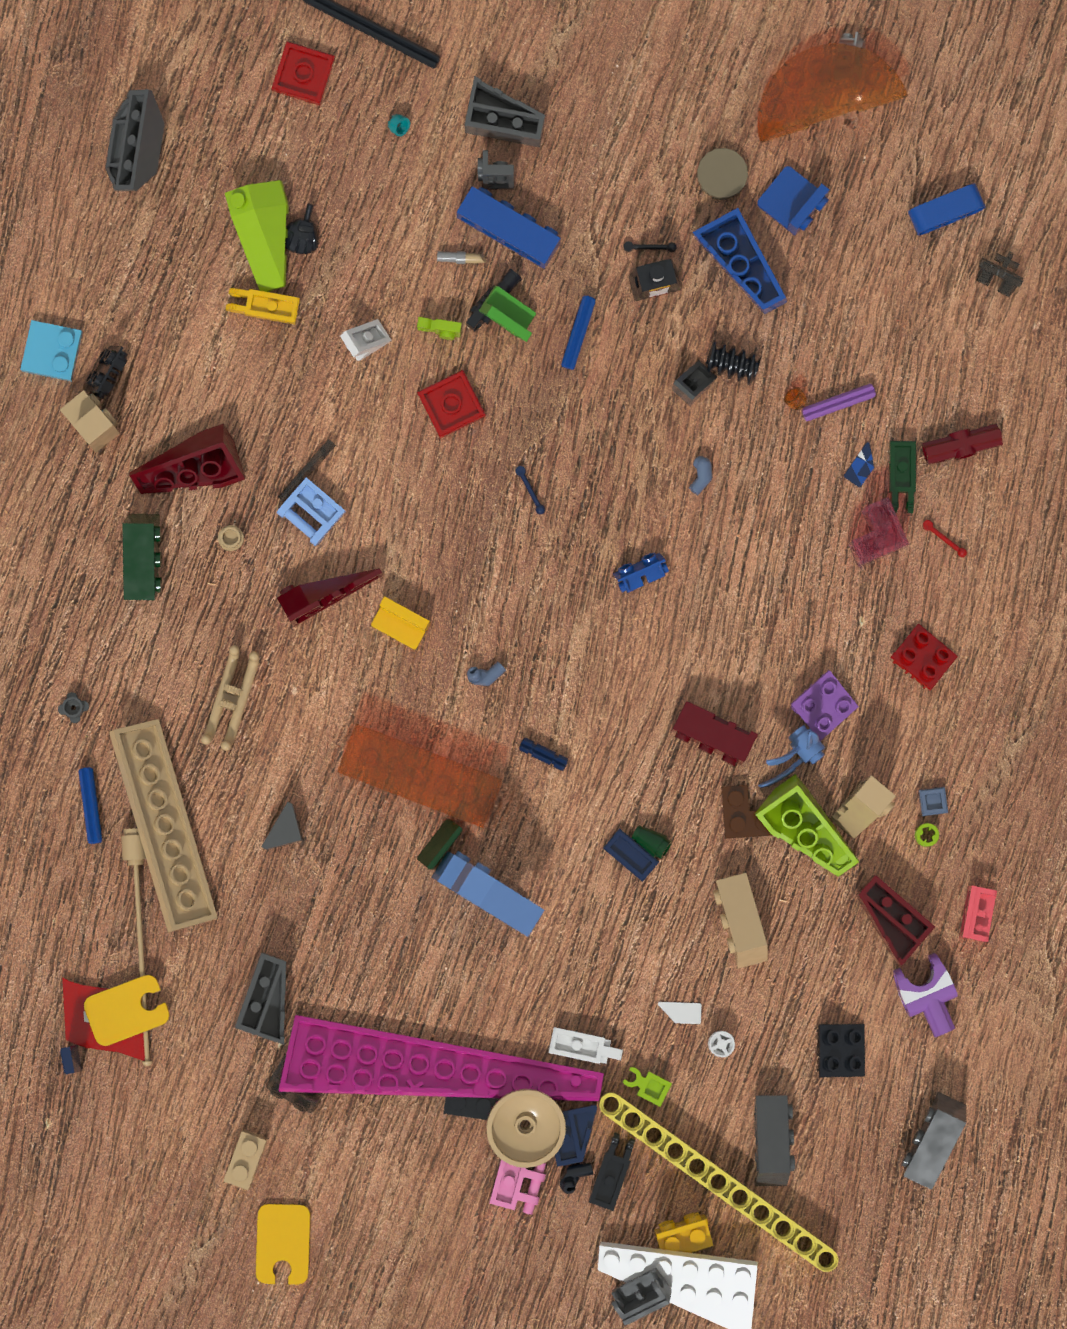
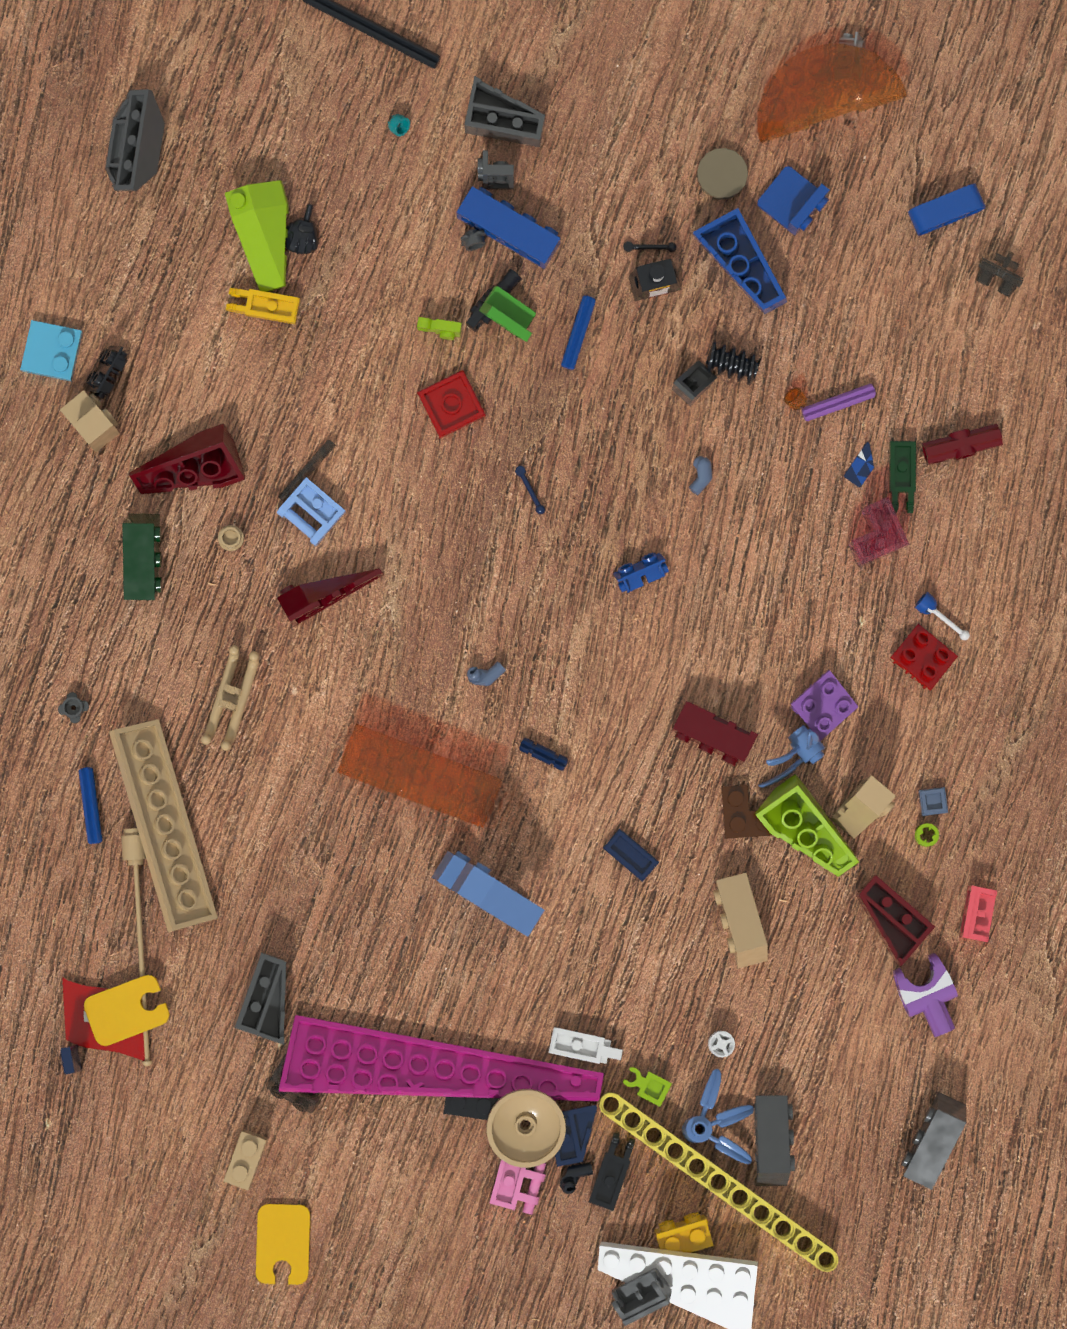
(285, 830): dark grey slope -> none
(303, 73): red tile -> none
(365, 339): white slope -> none
(400, 623): yellow panel -> none
(439, 844): dark green slope -> none
(460, 257): light grey piece -> none
(473, 239): none -> dark grey plate
(652, 841): dark green cone -> none
(682, 1012): white sticker -> none
(722, 1119): none -> medium blue plant
(841, 1050): black hinge -> none
(927, 605): none -> hinge
(928, 526): red hinge -> none

